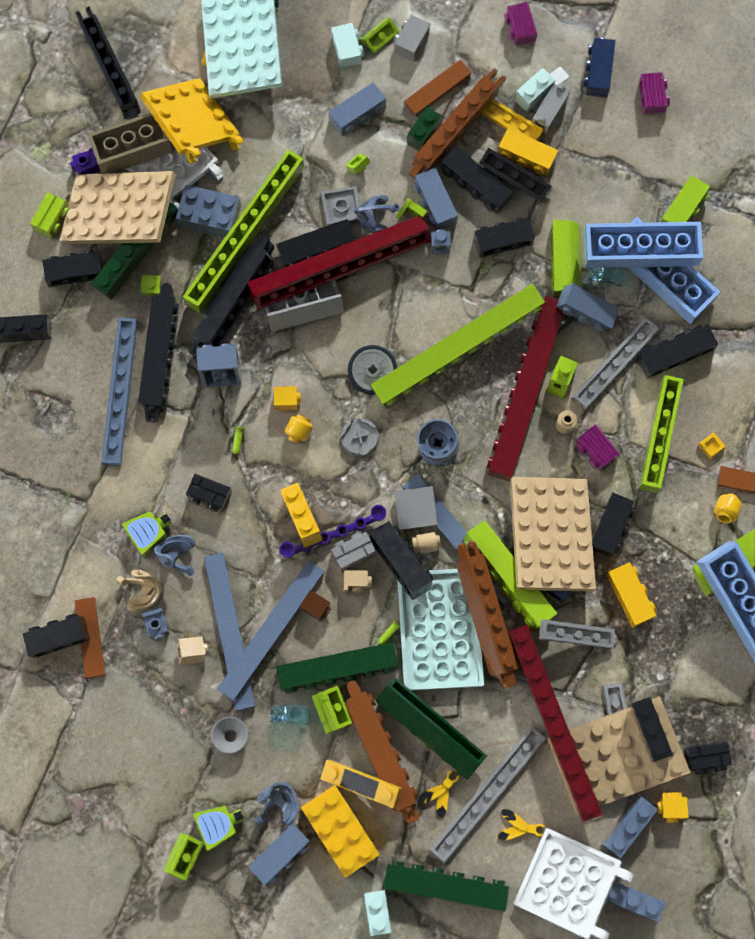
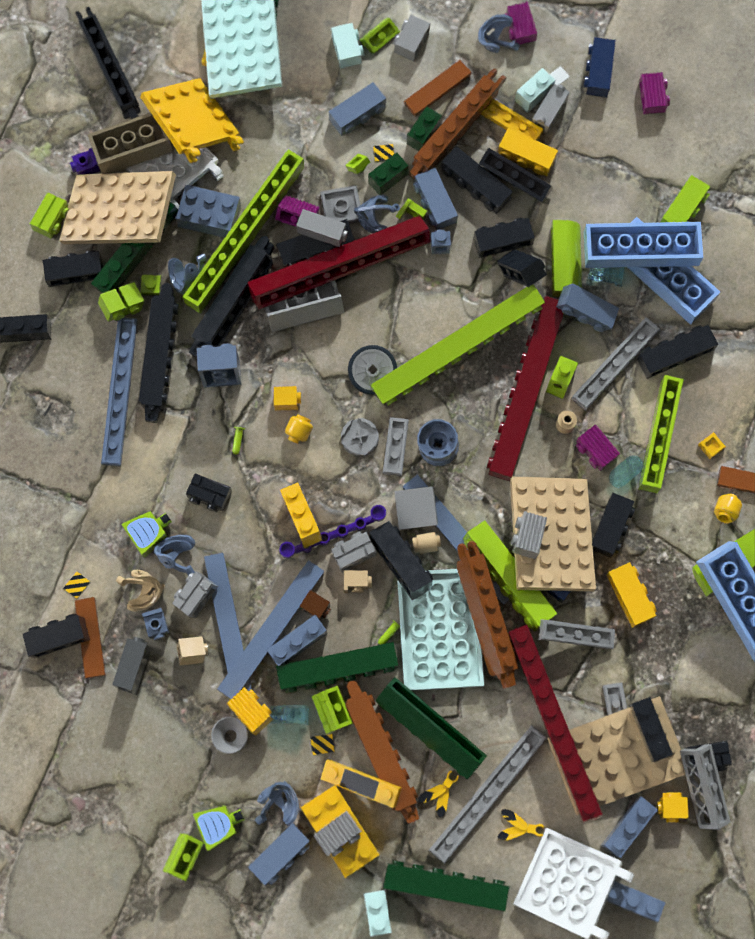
(76, 585): none -> sticker
(117, 305): none -> lime piece
(132, 665): none -> dark grey brick
(188, 274): none -> sand blue helmet
(194, 594): none -> light grey brick
(250, 711): none -> yellow brick
(291, 208): none -> magenta brick
(297, 641): none -> sand blue brick
(322, 228): none -> light grey brick
(322, 744): none -> sticker
(337, 833): none -> light grey brick
(383, 152): none -> sticker
(388, 174): none -> dark green brick
(395, 446): none -> light grey tile
(497, 22): none -> sand blue helmet
(522, 267): none -> black brick
(529, 535): none -> light grey brick
(626, 471): none -> clear light blue tile
(709, 787): none -> light grey fence

